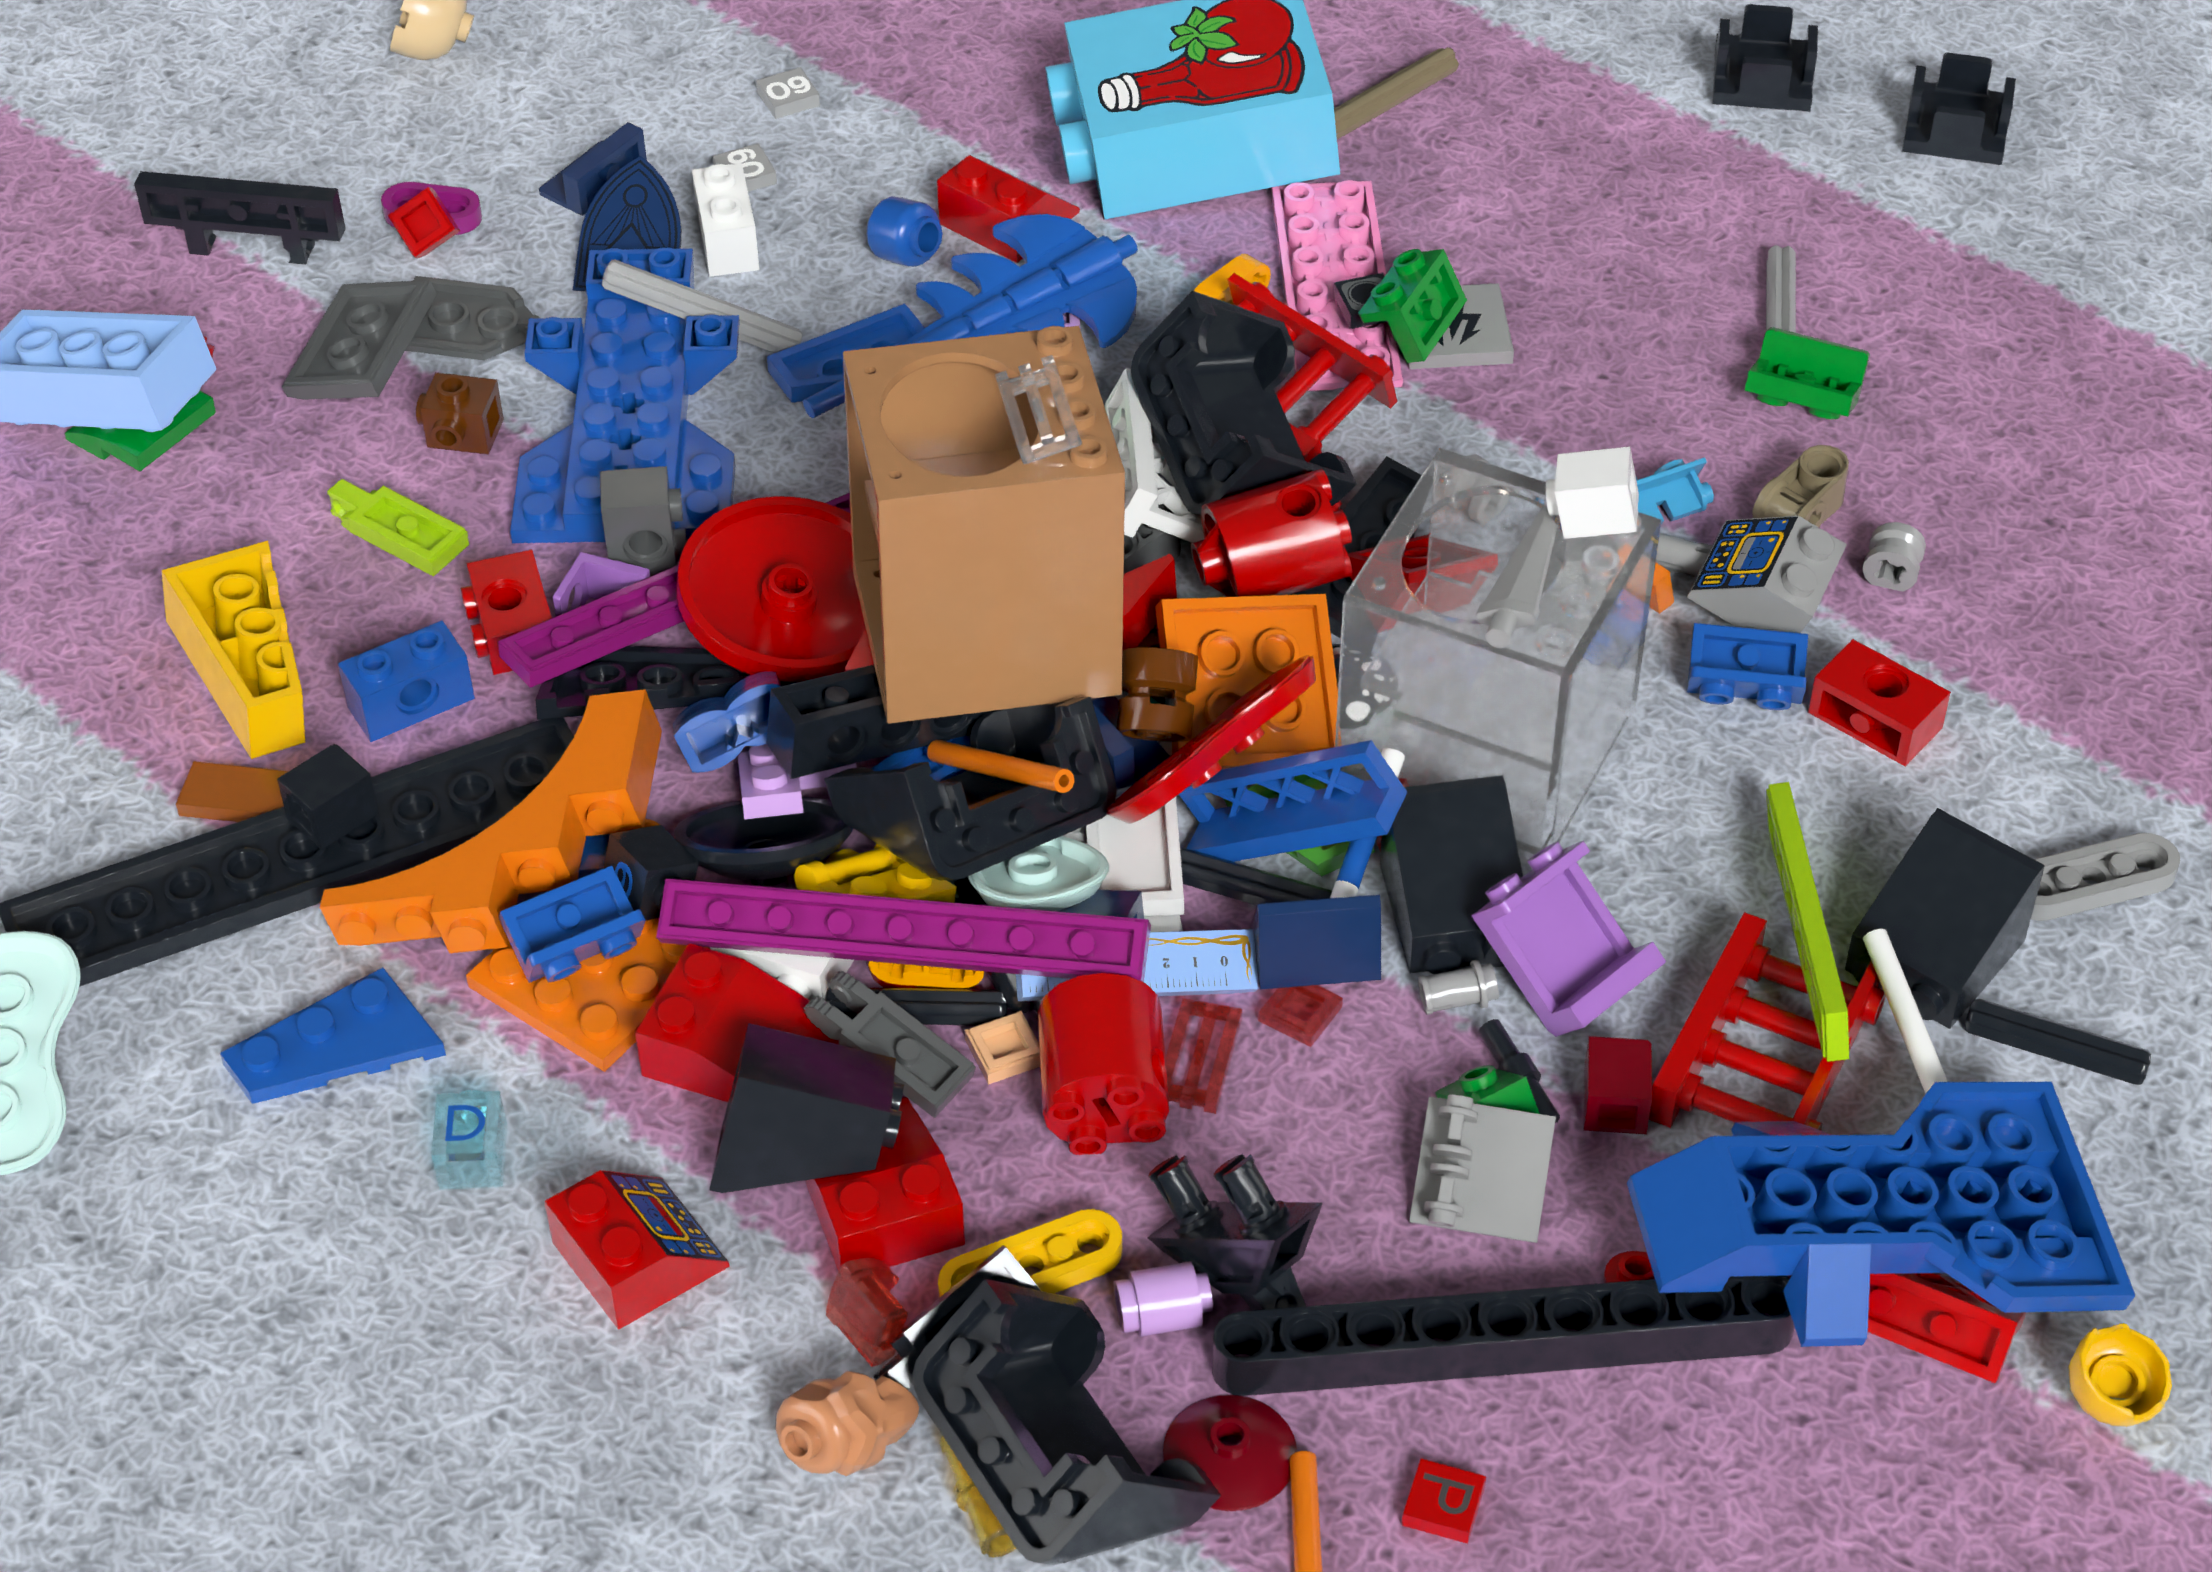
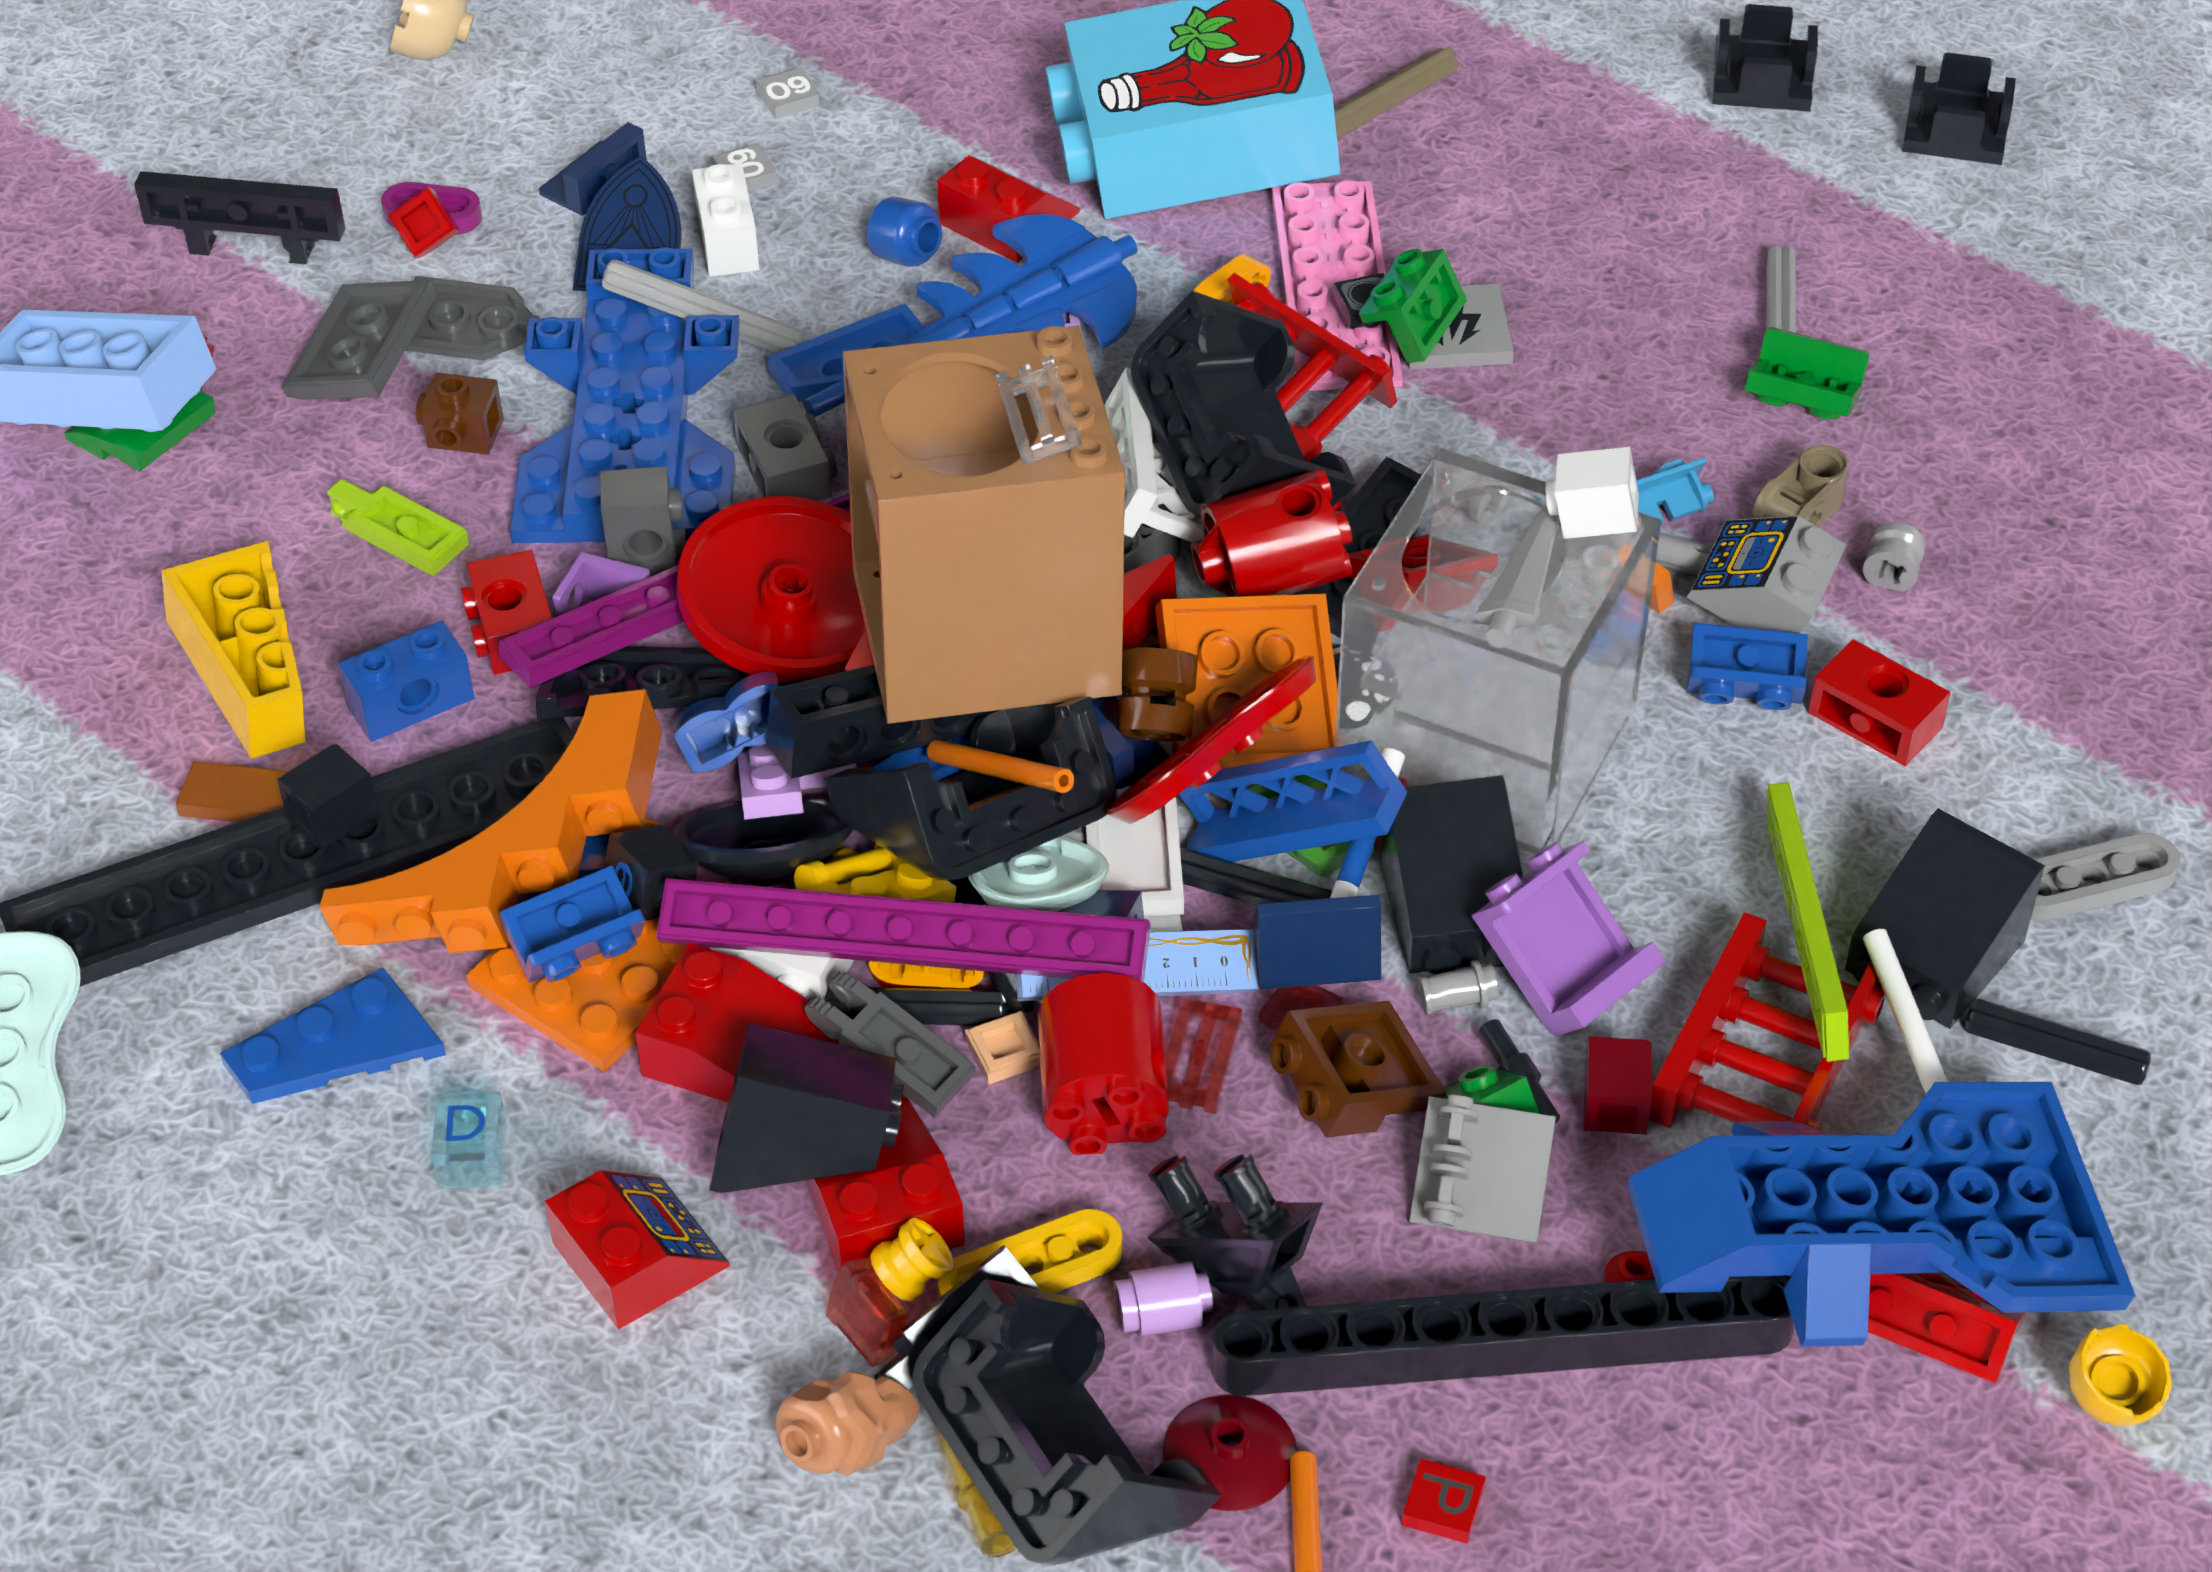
(784, 449): none -> dark grey brick
(911, 1259): none -> yellow wheel
(1352, 1066): none -> reddish brown plate

